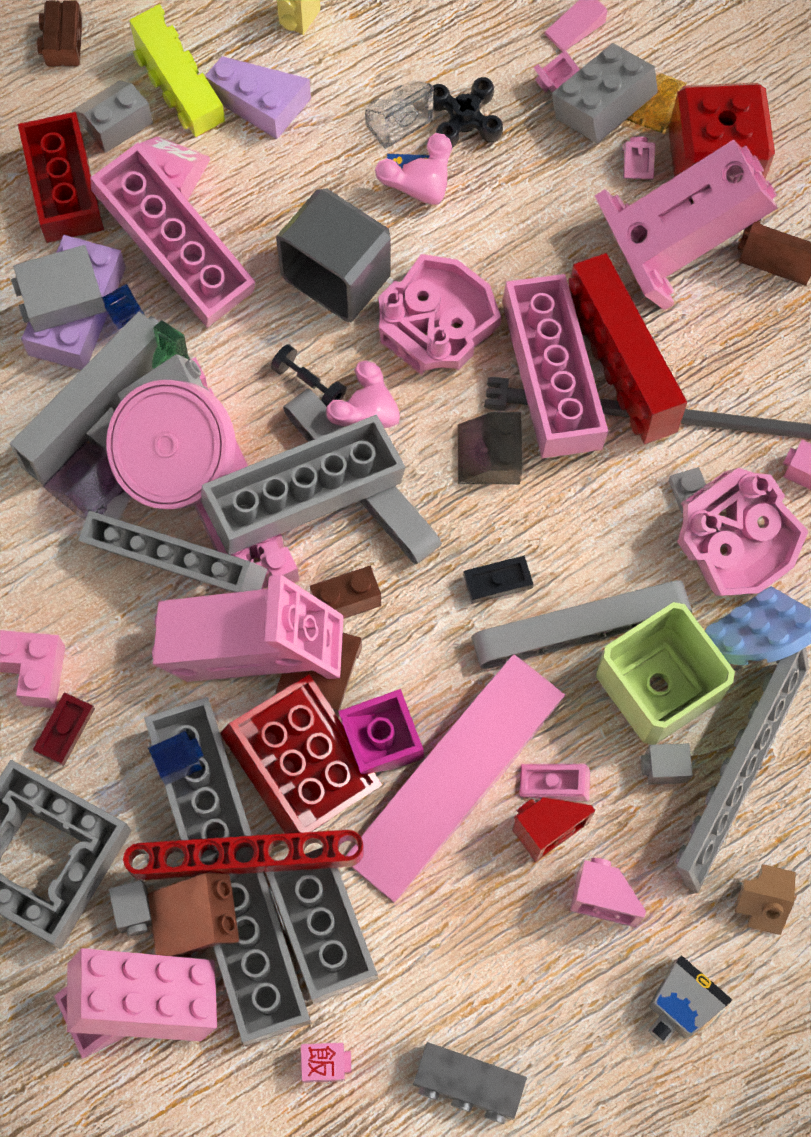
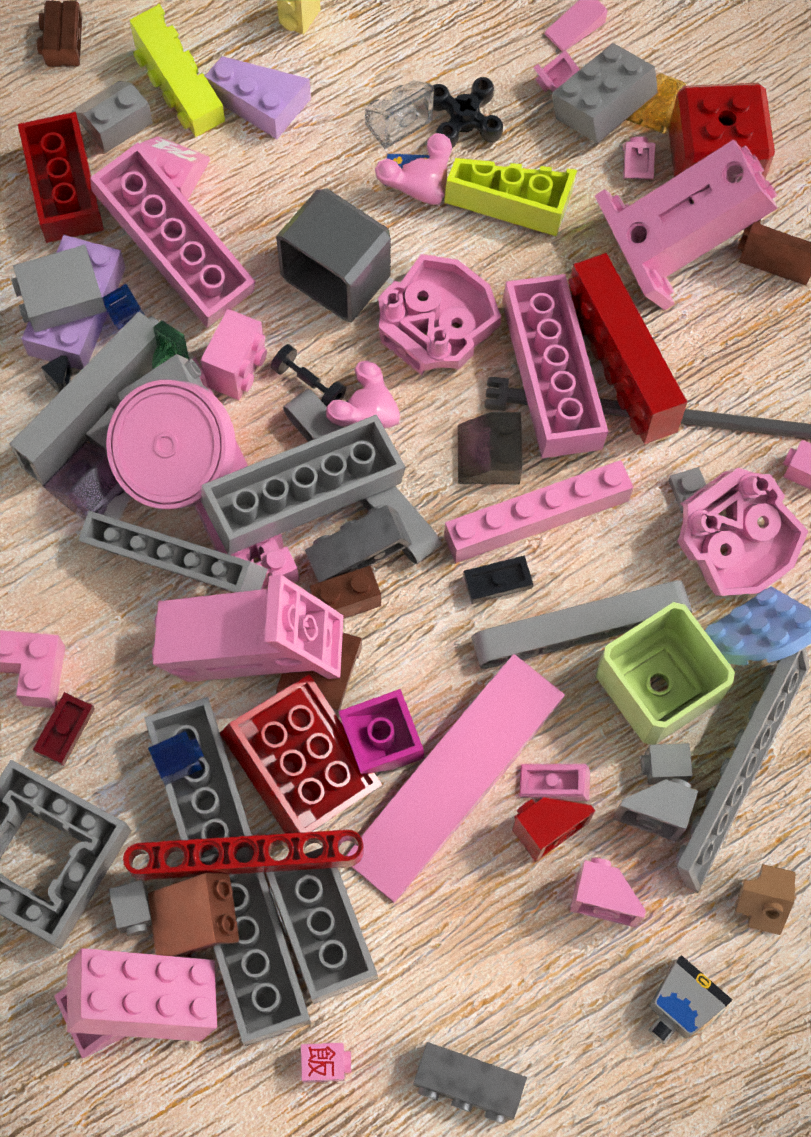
(58, 372): none -> black slope
(234, 354): none -> bright pink brick
(359, 543): none -> flat silver brick
(511, 192): none -> neon yellow wedge
(538, 511): none -> bright pink brick
(659, 808): none -> light grey slope

